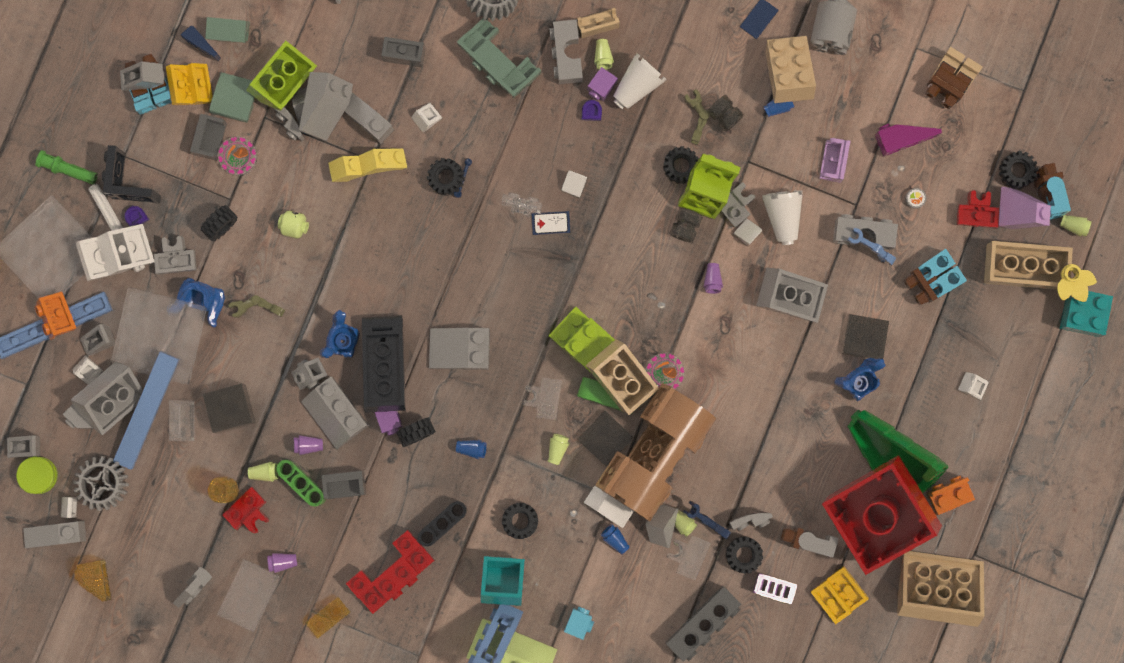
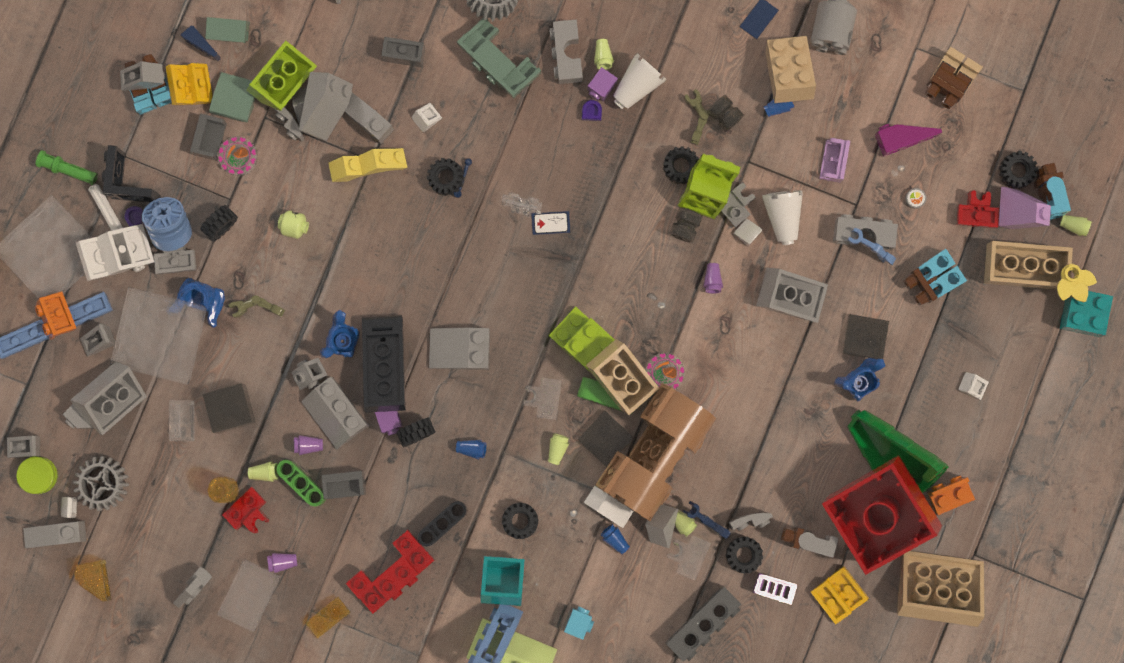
(87, 370): white slope -> none
(146, 410): medium blue tile -> none
(167, 224): none -> medium blue wheel
(574, 183): white slope -> none
(598, 23): tan hinge -> none

